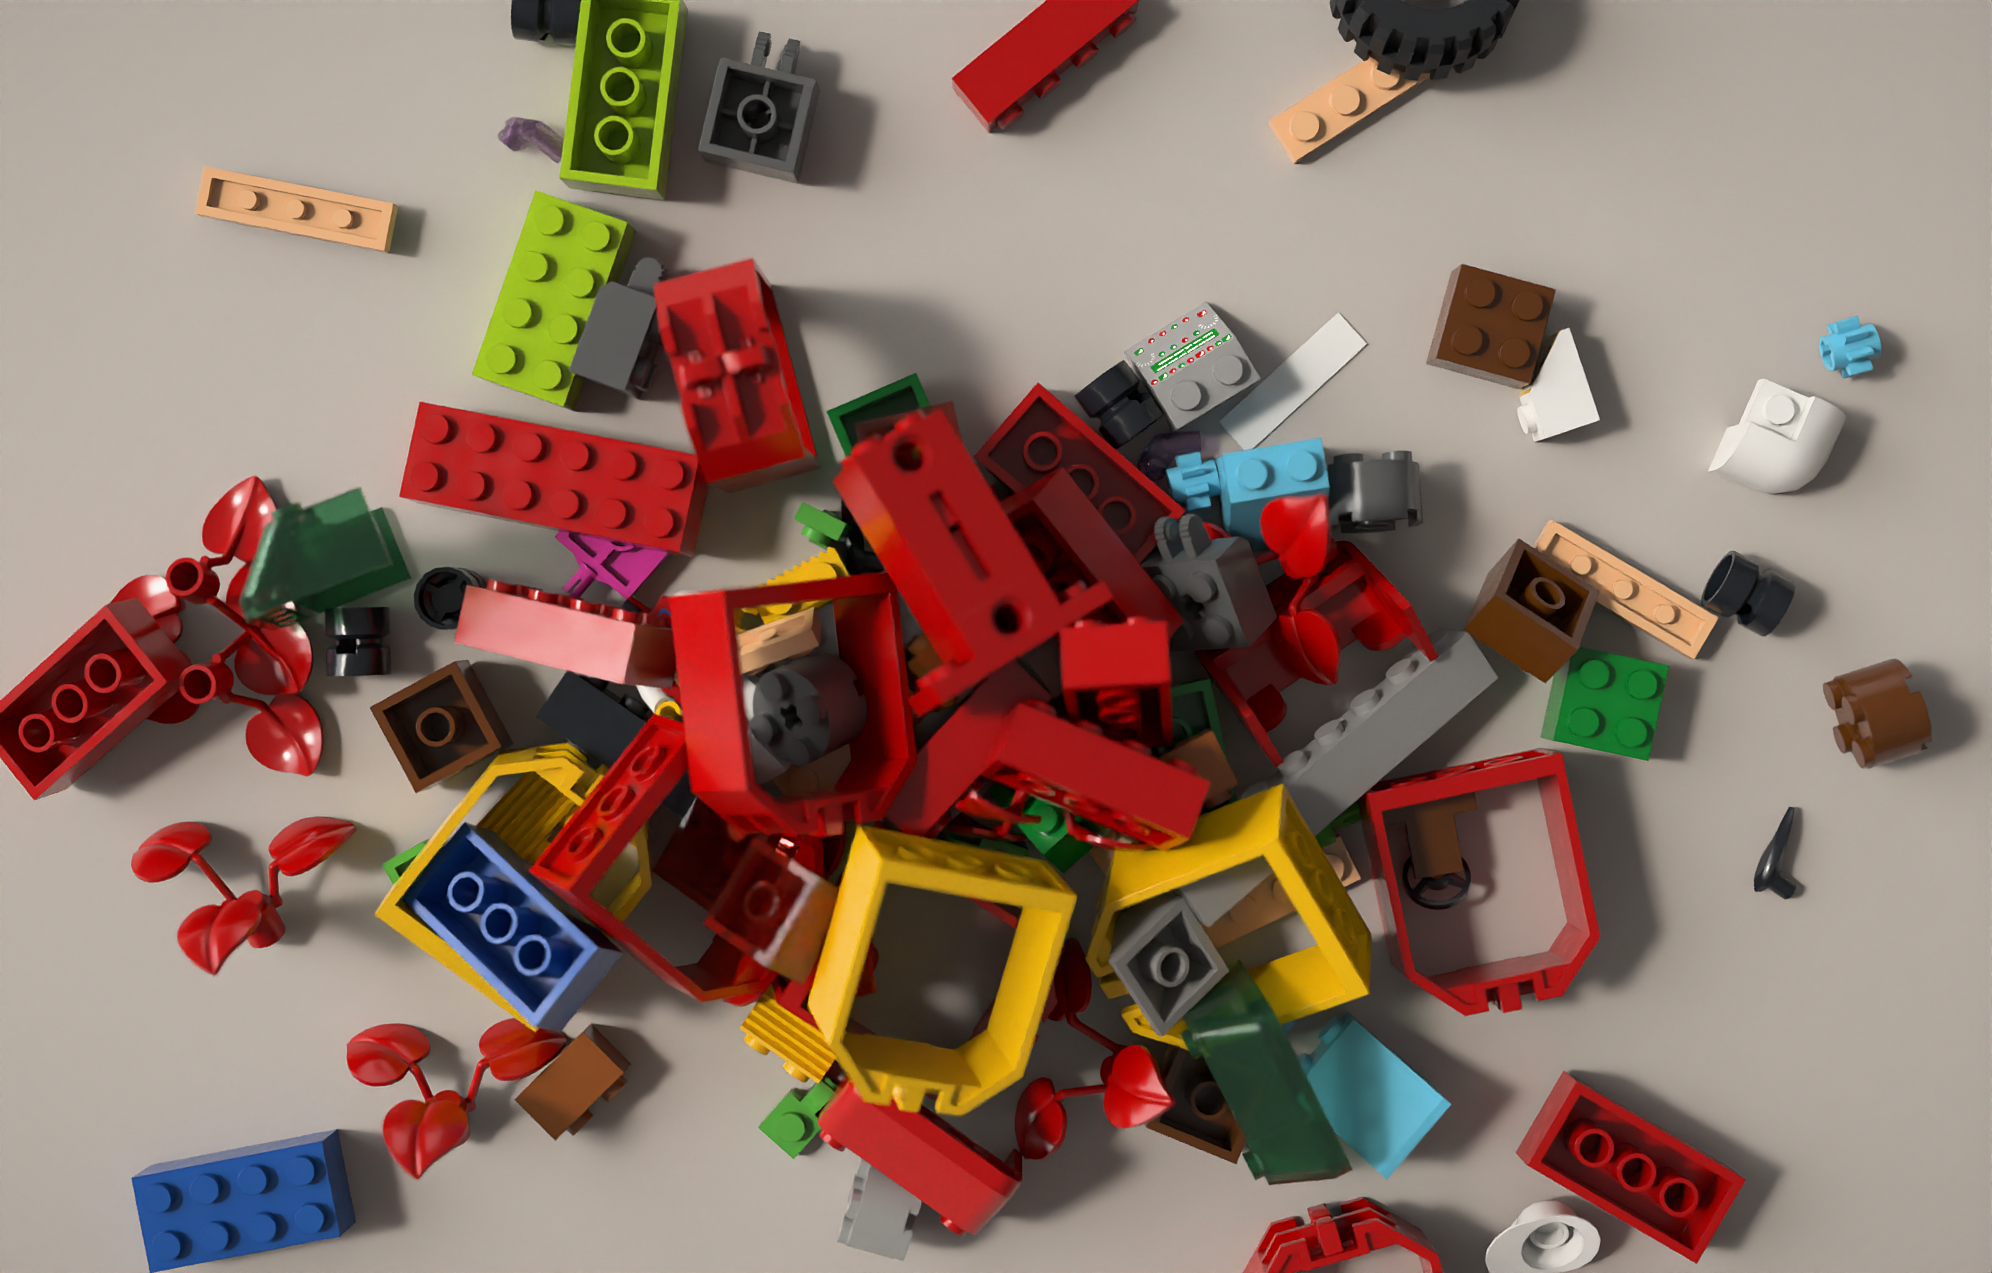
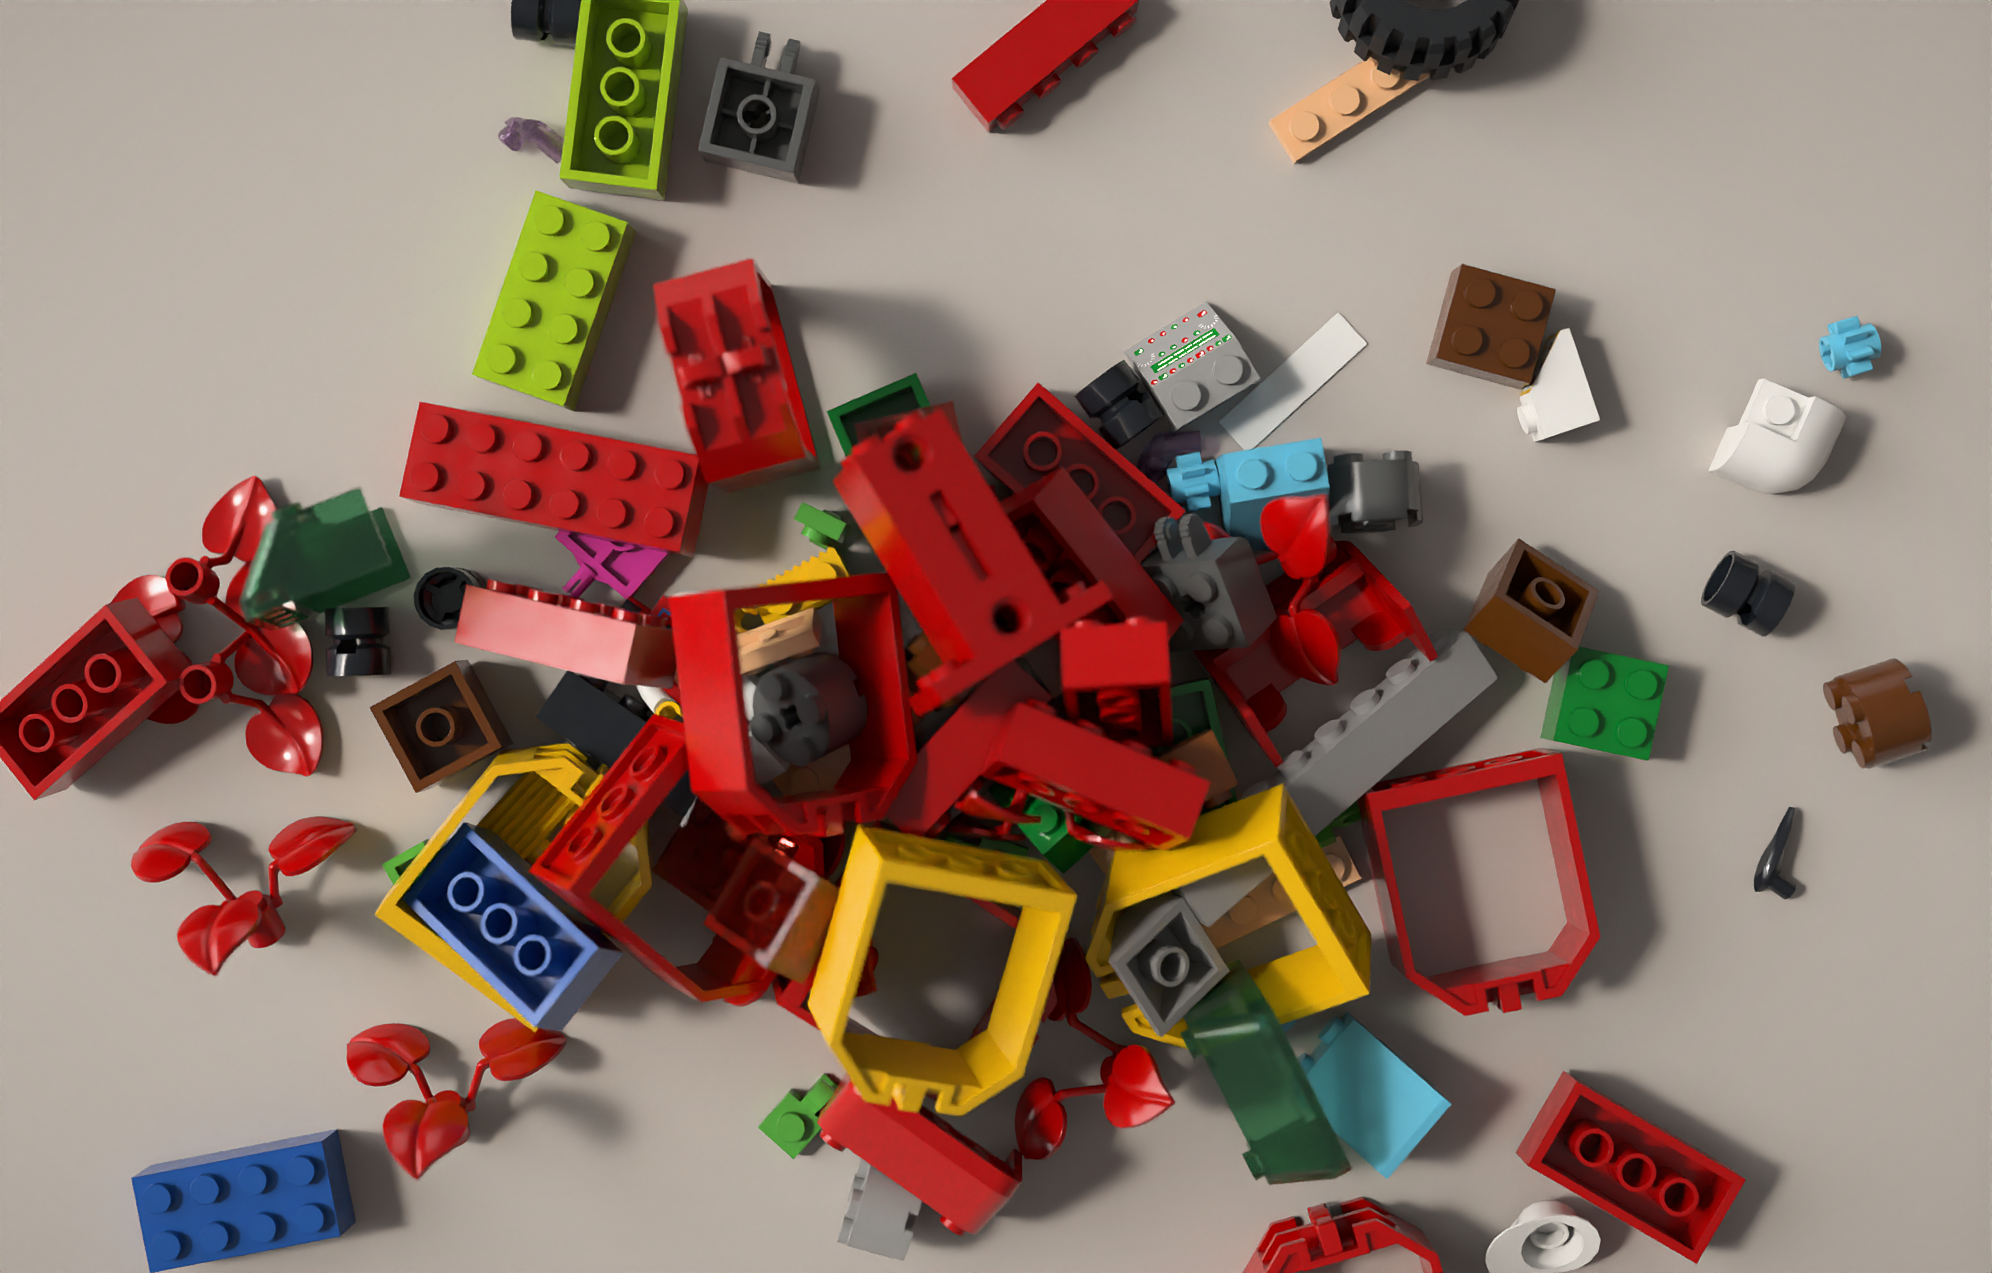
(296, 209): light nougat plate -> none
(573, 1082): dark orange brick -> none
(623, 334): dark grey hinge -> none
(789, 1037): yellow brick -> none
(856, 557): black bar -> none
(1200, 1111): reddish brown brick -> none
(1434, 847): reddish brown piece -> none
(1629, 592): light nougat plate -> none

